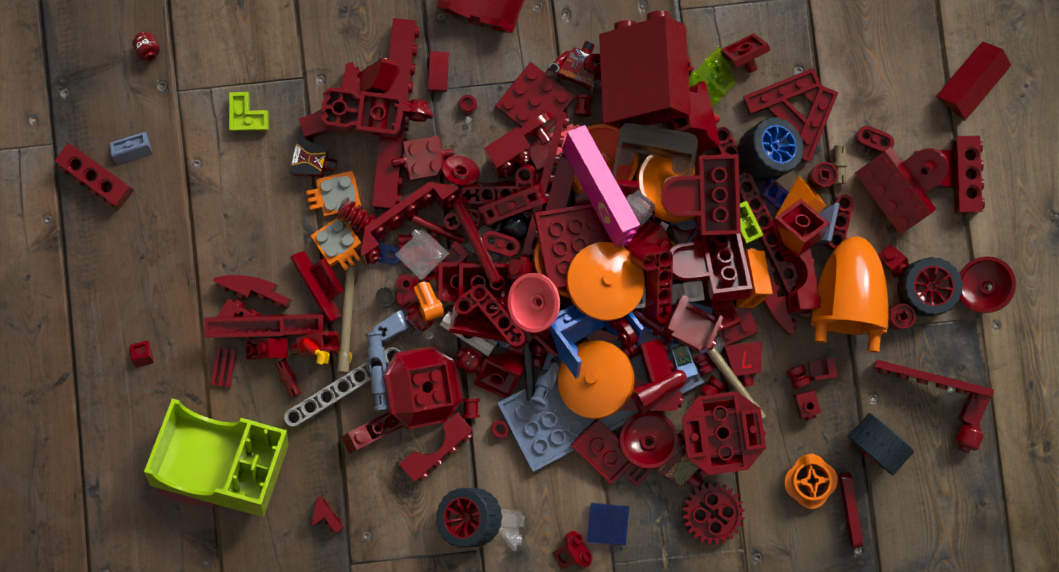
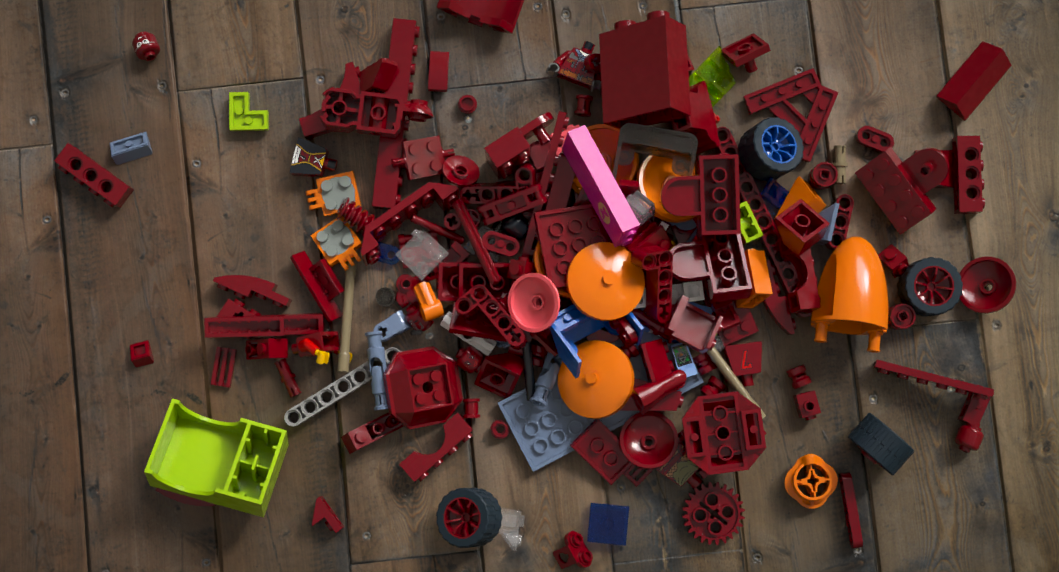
(534, 95): dark red plate -> none
(822, 369): dark red panel -> none

